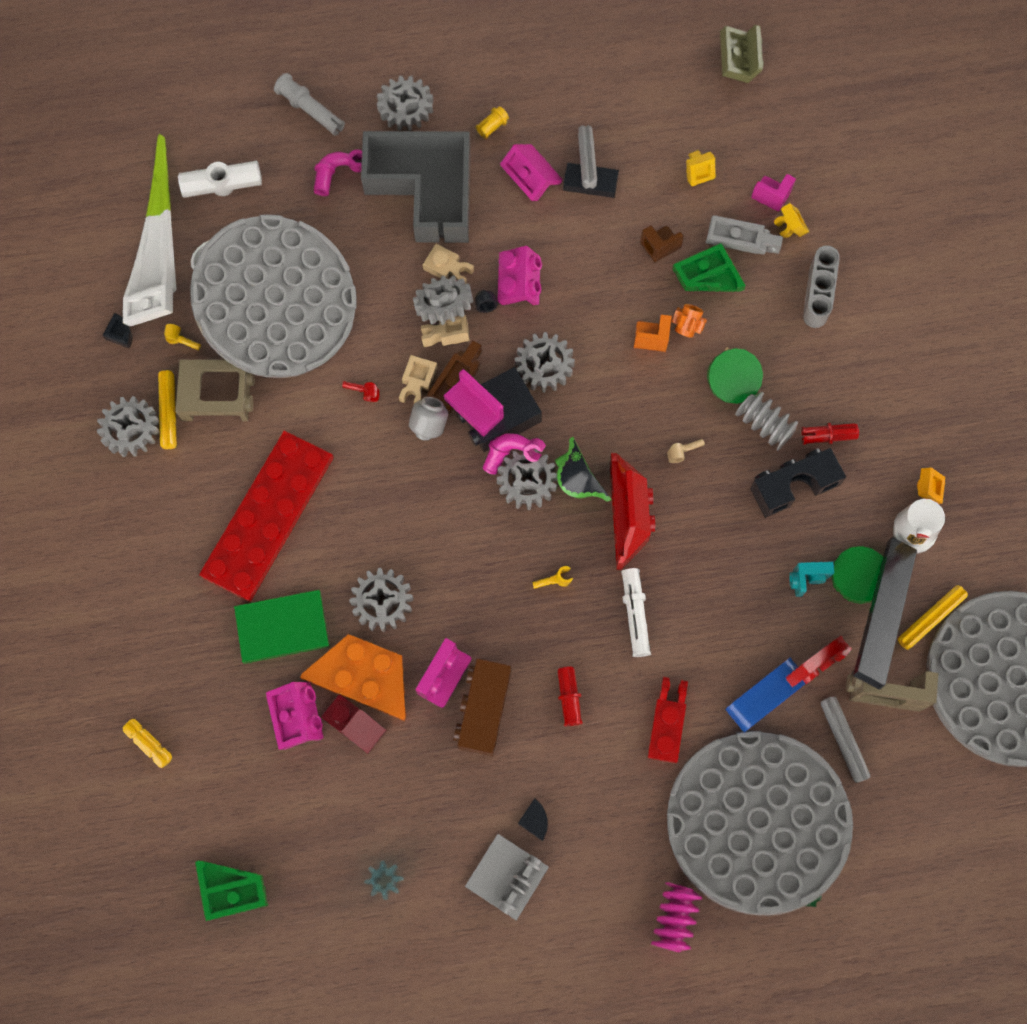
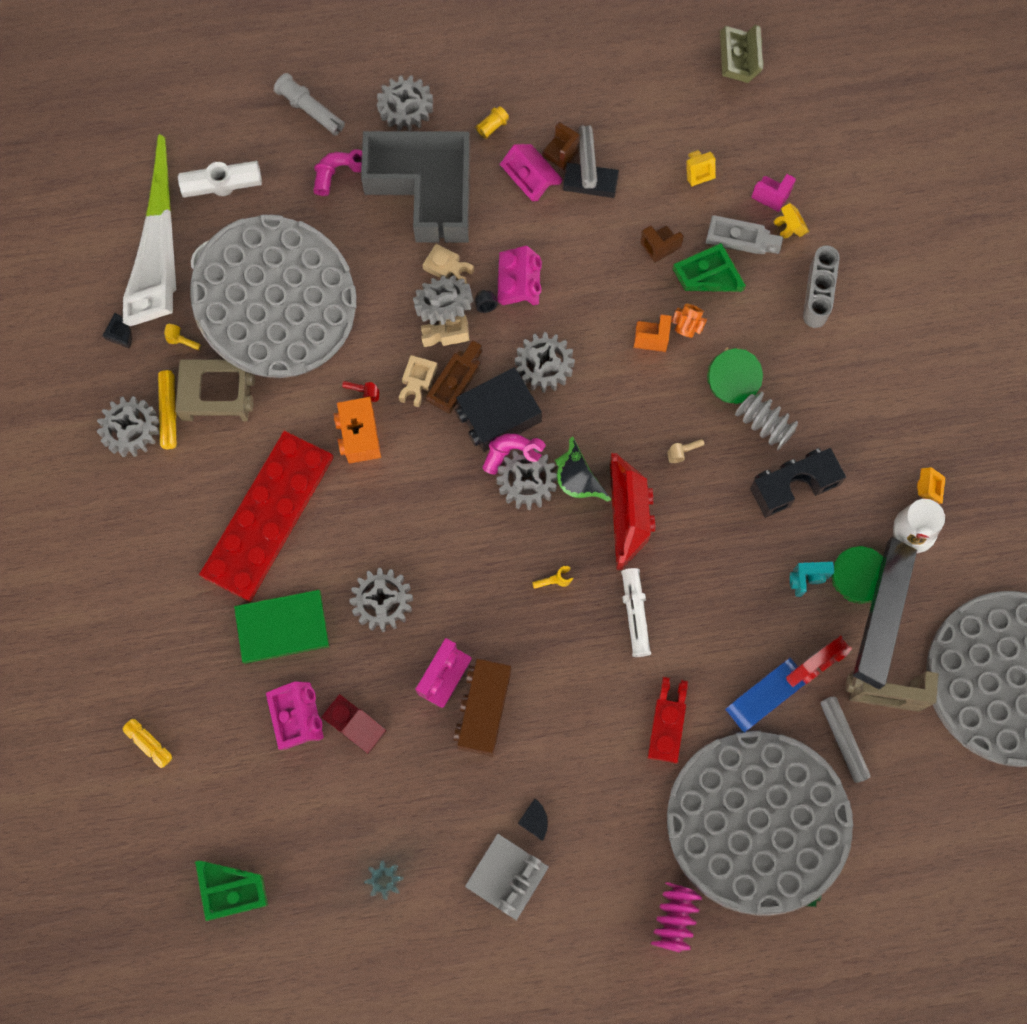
(360, 415): none -> orange brick
(362, 674): orange wing -> none
(428, 418): light grey head -> none
(475, 403): dark pink panel -> none
(563, 146): none -> reddish brown panel
(569, 696): red axle -> none
(830, 433): red axle -> none
(932, 617): yellow axle -> none

